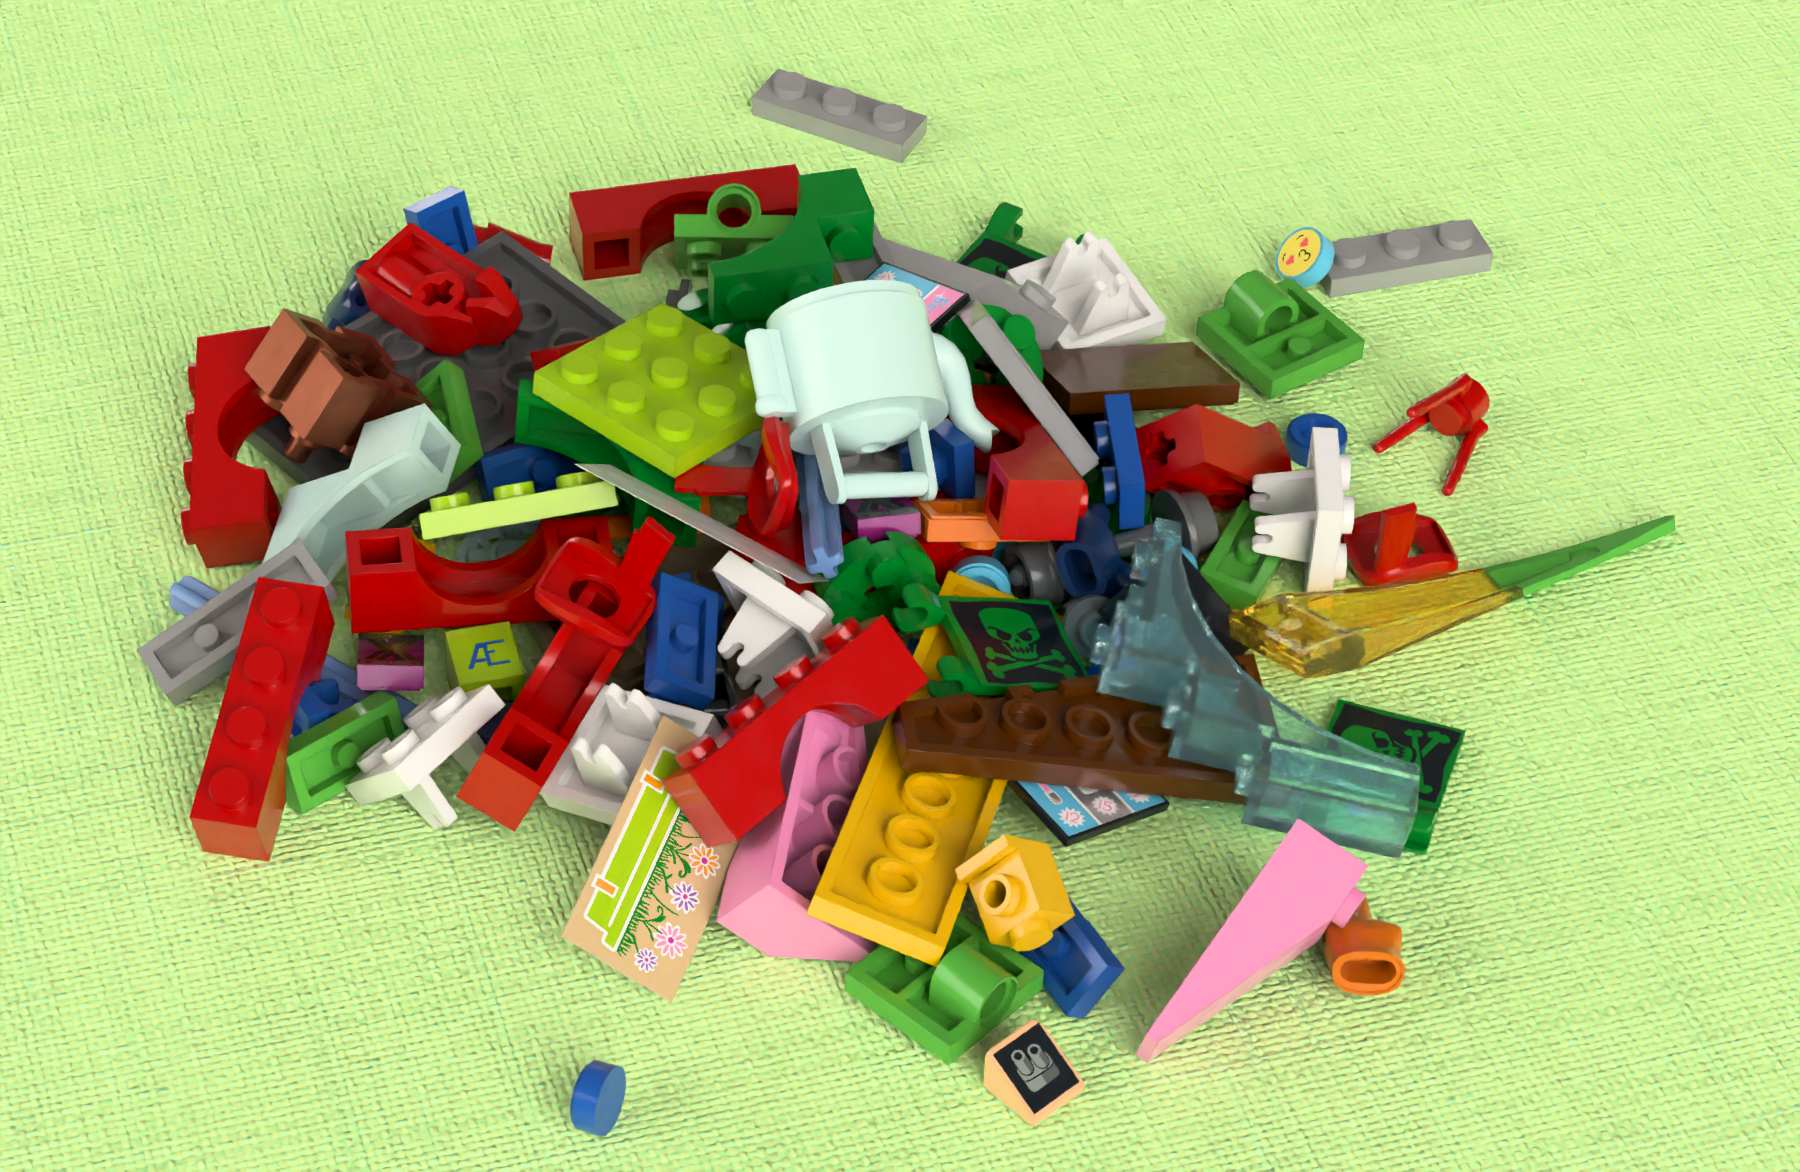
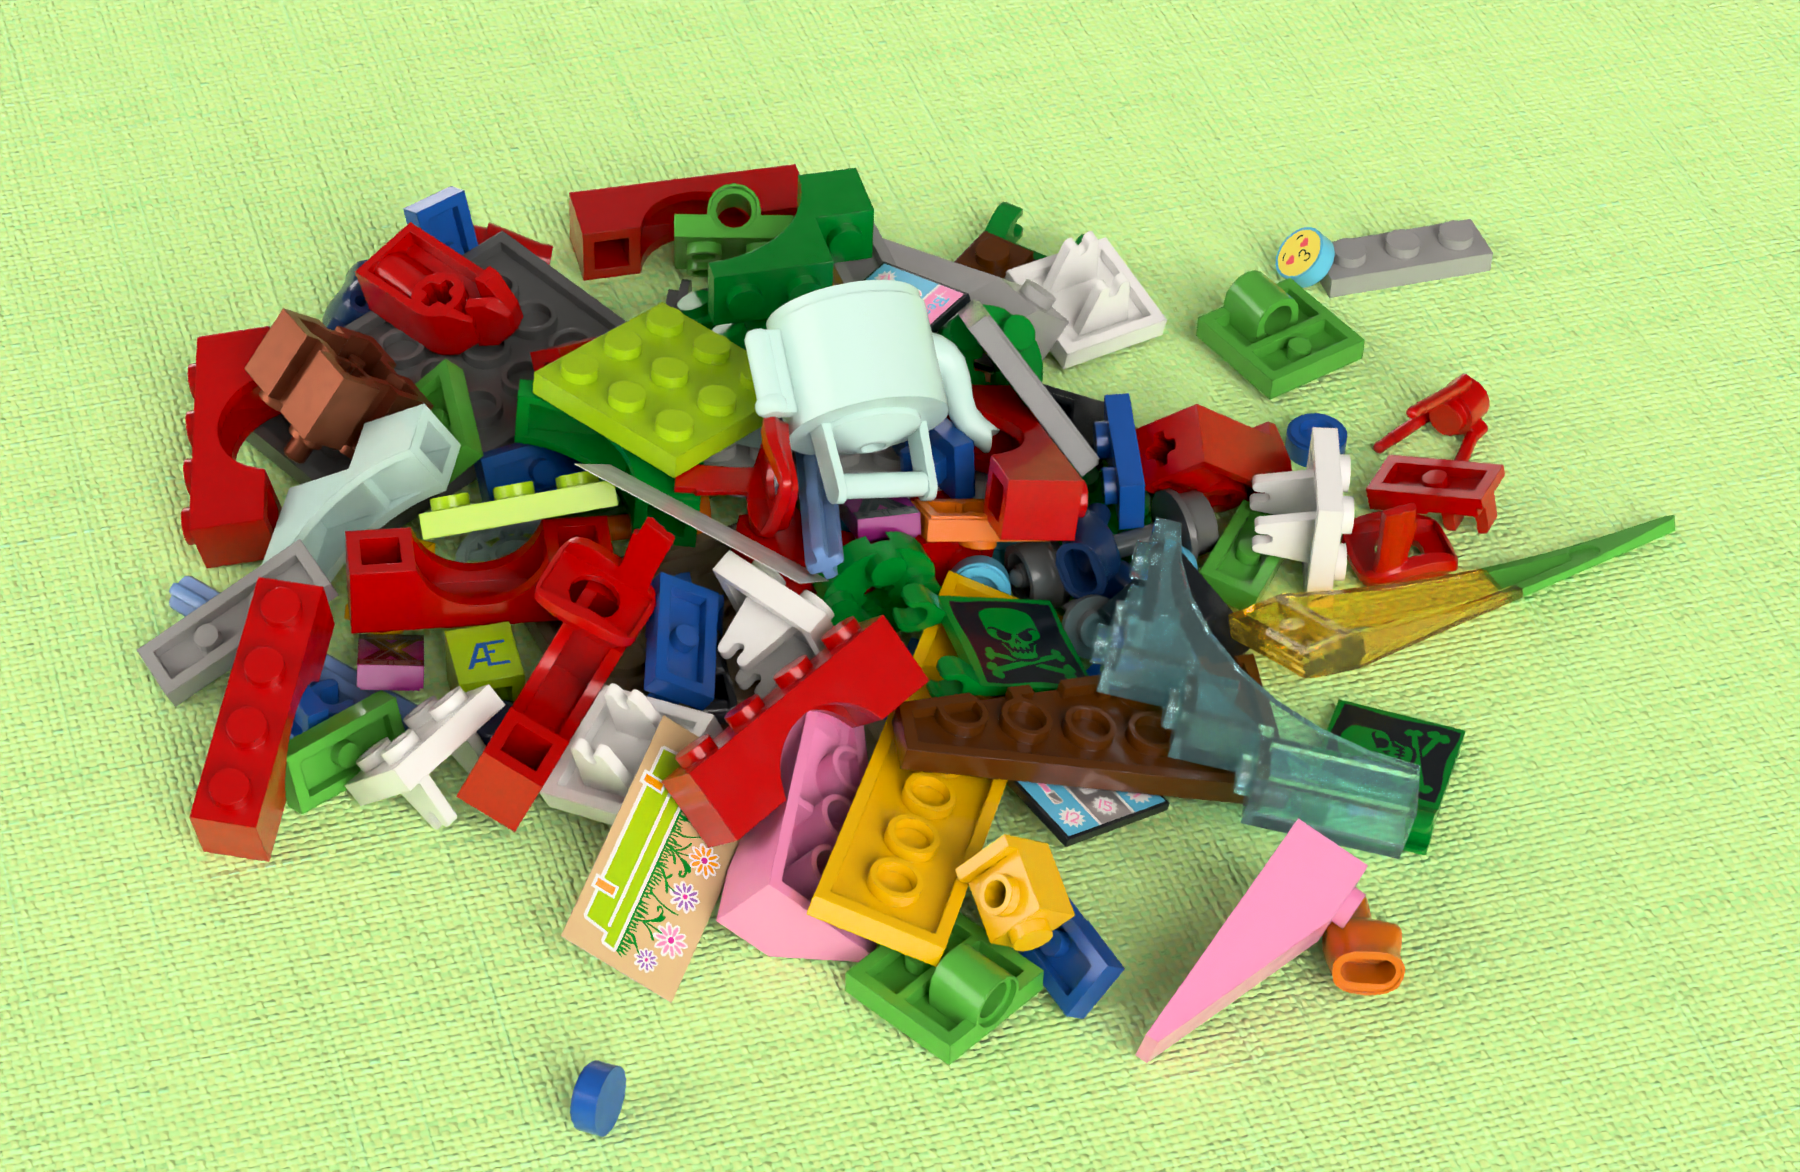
(839, 115): light grey plate -> none
(994, 255): none -> reddish brown plate
(1031, 1073): slope -> none
(1151, 374): reddish brown tile -> none
(1438, 487): none -> red plate

